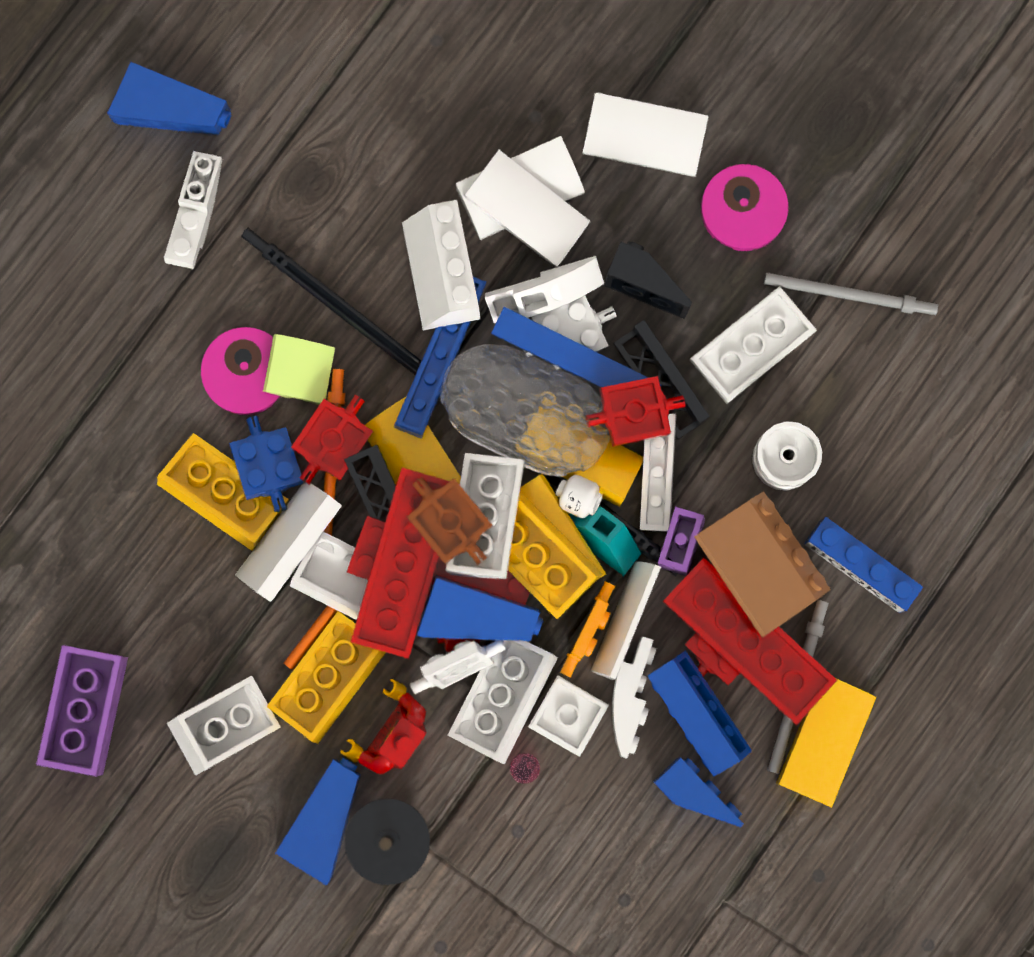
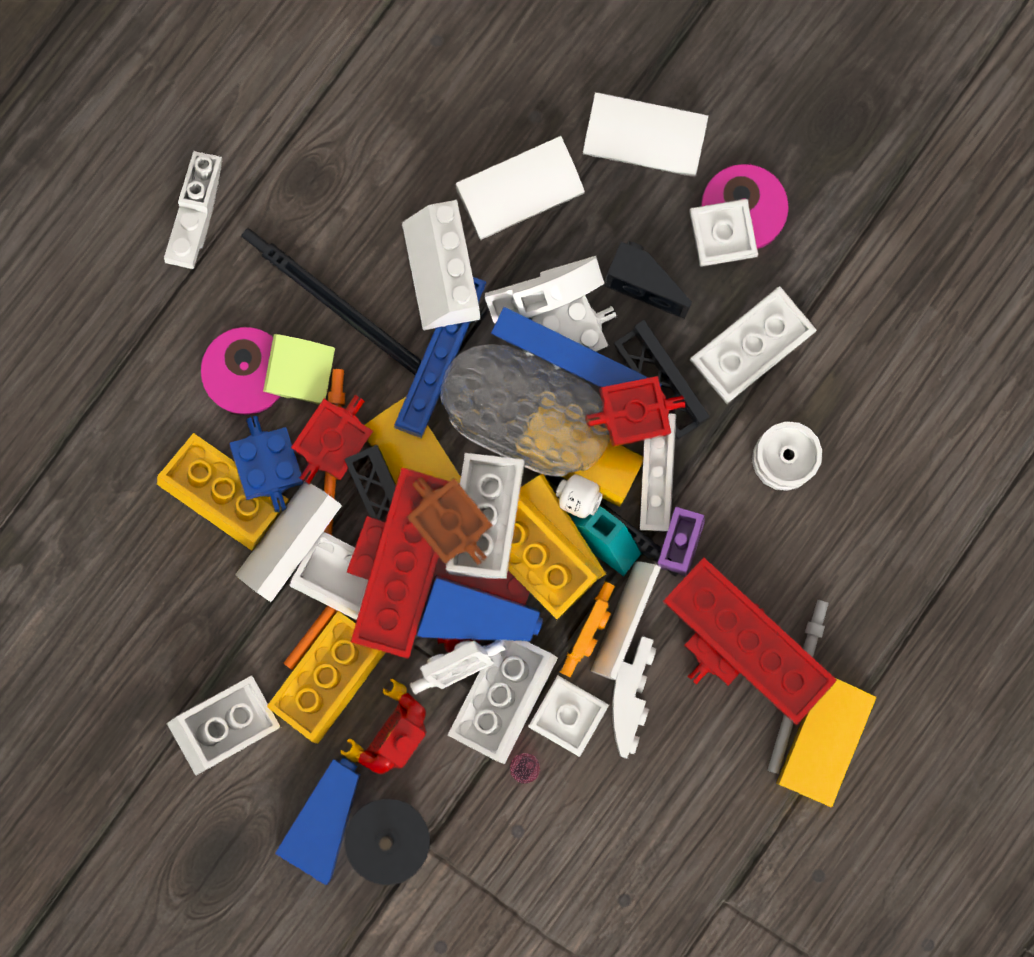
(82, 711): medium lavender brick -> none
(165, 103): blue slope -> none
(527, 208): white slope -> none
(688, 791): blue slope -> none
(699, 713): blue brick -> none
(723, 232): none -> white tile
(762, 563): medium nougat slope -> none
(863, 565): blue brick -> none
(907, 304): light grey bar -> none

